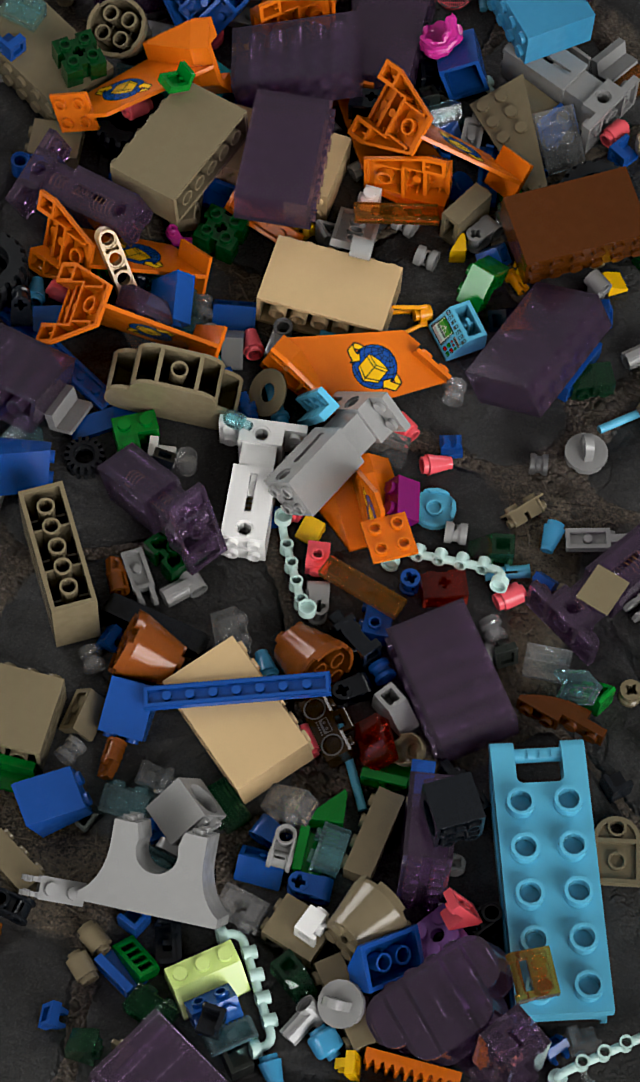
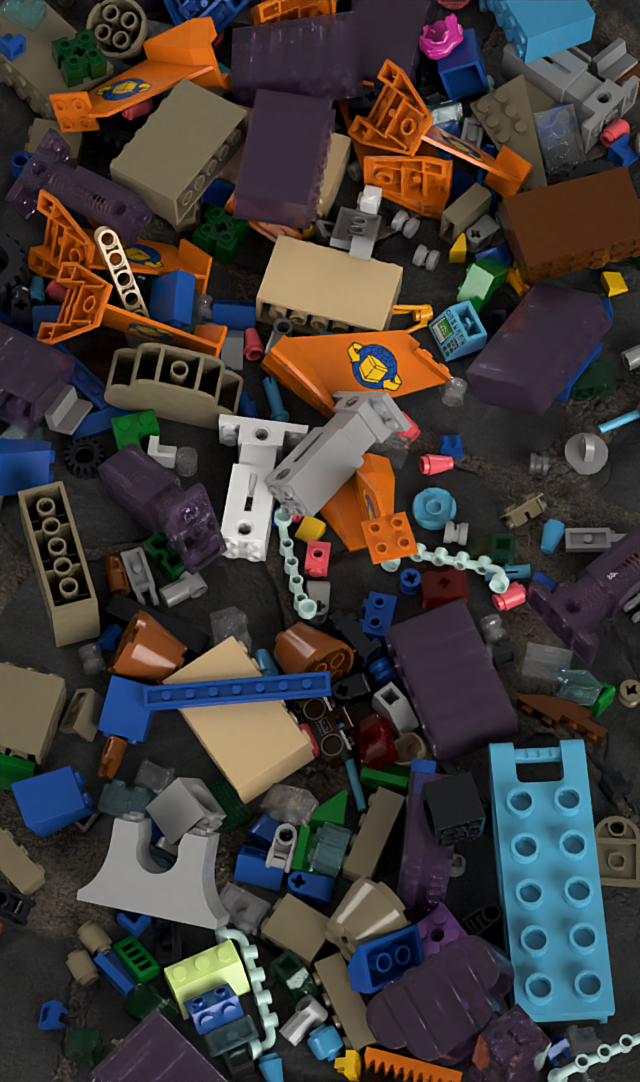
(54, 889): light grey hinge -> none
(70, 750): clear wheel -> none
(144, 304): clear purple slope -> none
(164, 457): black panel -> none
(175, 236): dark pink arm -> none
(177, 80): green bracket -> none
(211, 1021): black panel -> none
(236, 420): clear light blue cylinder -> none
(279, 382): dark tan gear -> none
(311, 925): white brick -> none
(318, 406): medium azure fence -> none
(341, 1004): light grey tile -> none
(362, 587): clear orange tile -> none
(395, 213): clear orange tile -> none
(403, 495): magenta brick -> none
(459, 911): coral slope -> none
(541, 974): clear orange plate -> none
(597, 283): light grey piece -> none
(602, 589): dark tan window -> none

